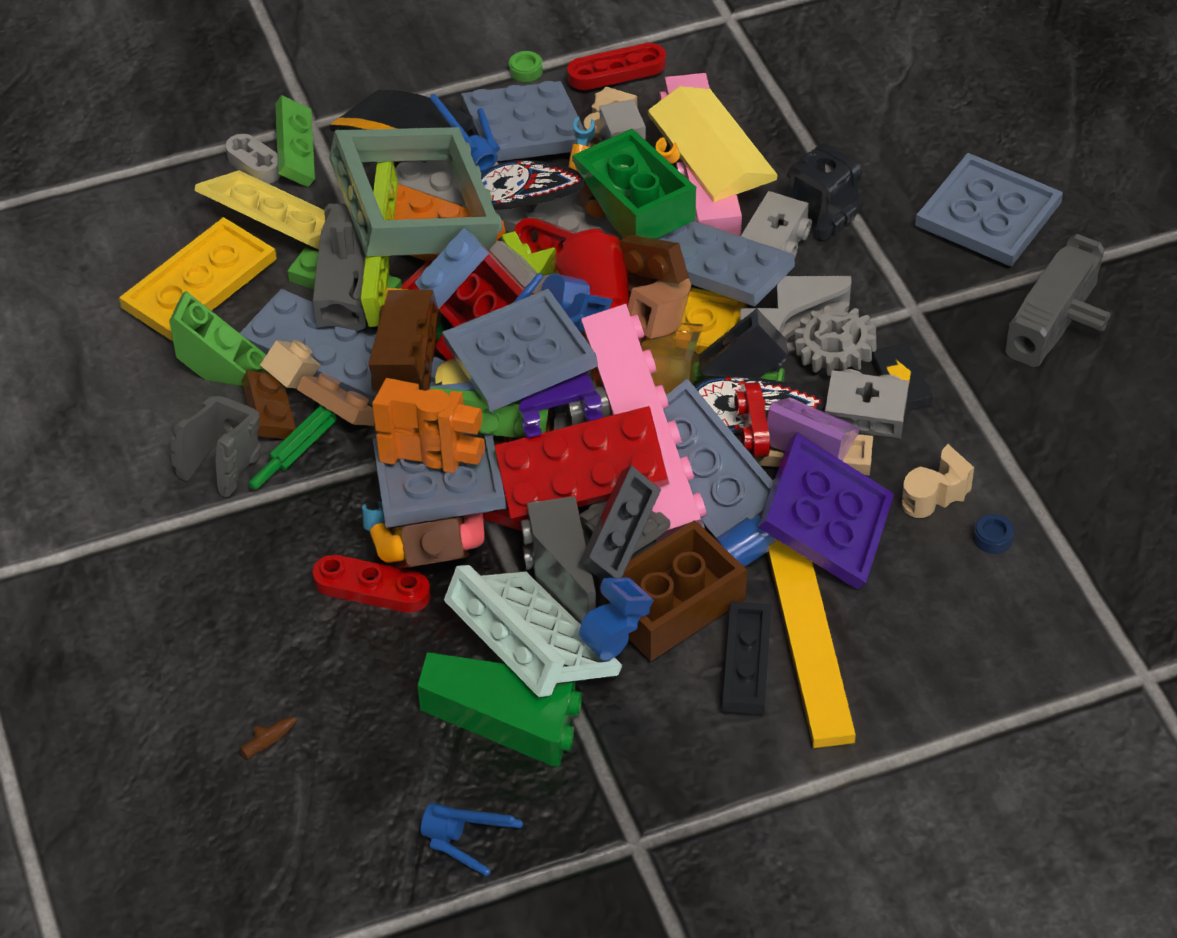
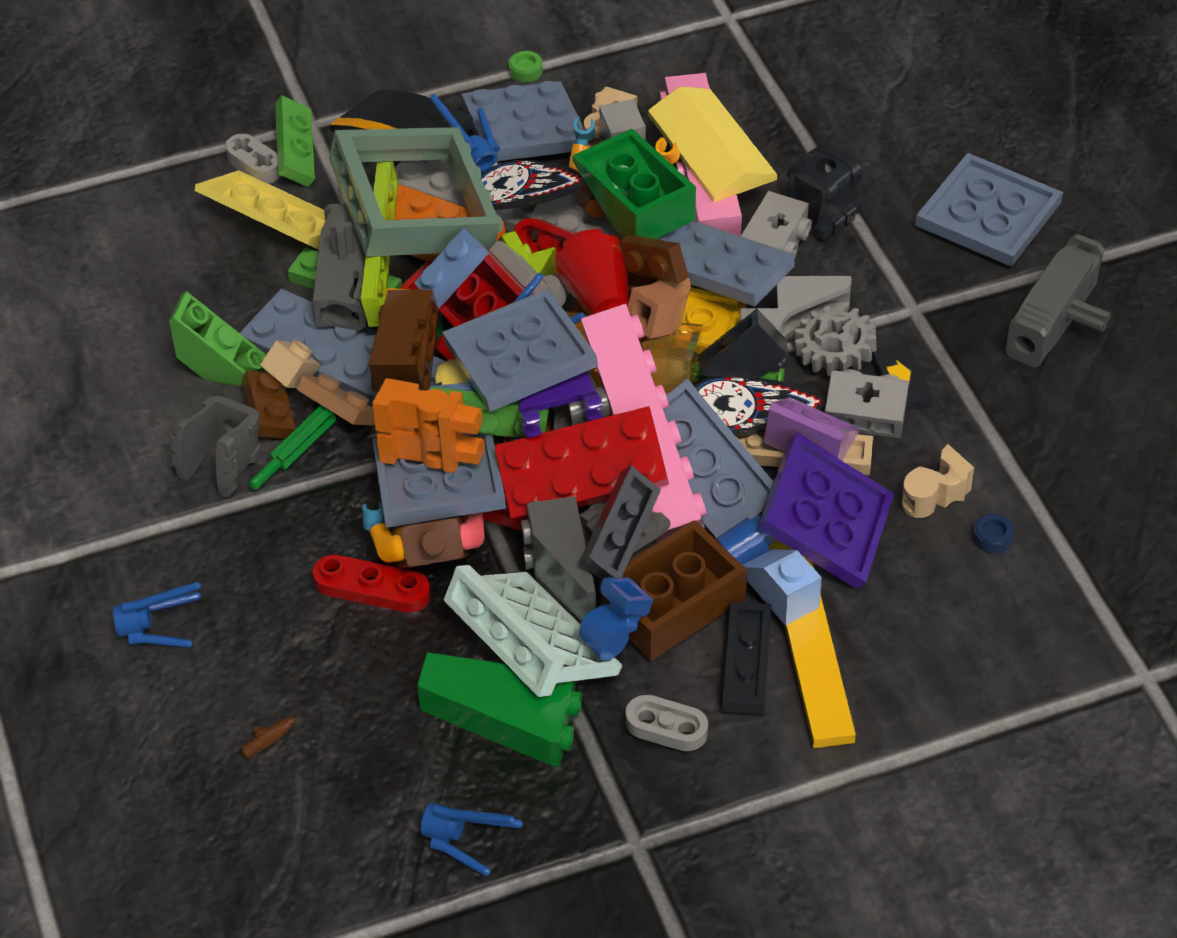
(135, 616): none -> blue plant
(206, 268): yellow plate -> none
(575, 296): blue leg -> none
(616, 66): red plate -> none
(668, 722): none -> light grey plate
(755, 432): red plate -> none
(785, 583): none -> light blue slope

